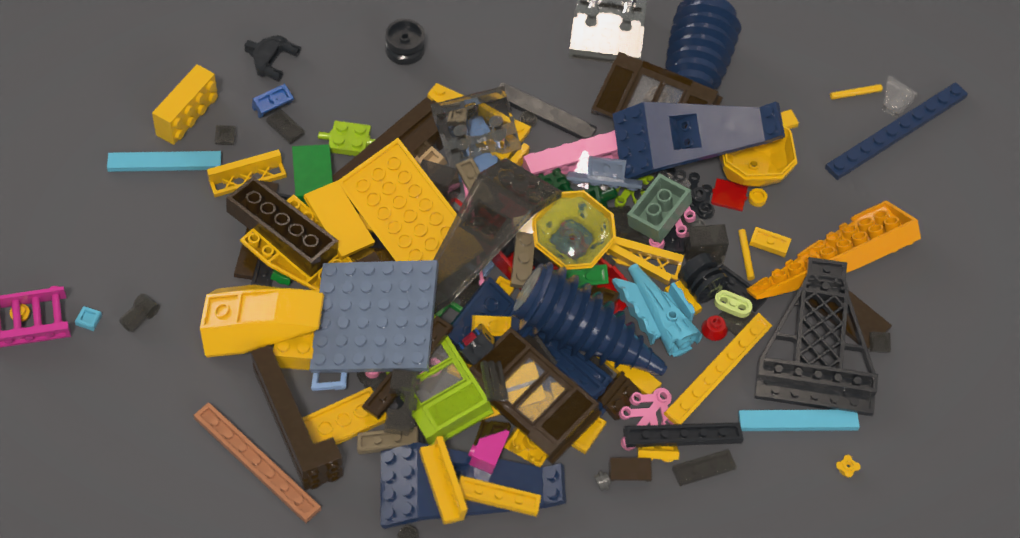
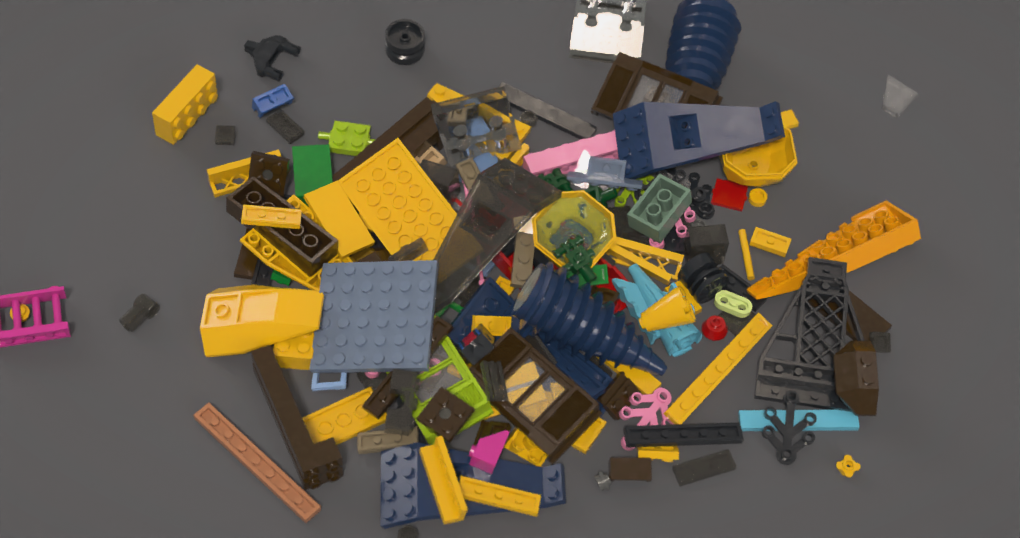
(88, 318): medium azure tile -> none
(163, 161): medium azure tile -> none
(270, 170): none -> dark brown piece
(271, 216): none -> yellow tile
(410, 251): none -> clear smoke plate
(445, 414): none -> dark brown piece
(578, 259): none -> dark green piece
(668, 312): none -> yellow cone
(788, 430): none -> black plant
(857, 91): yellow bar -> none
(857, 377): none -> dark brown wedge
(896, 131): dark blue plate -> none

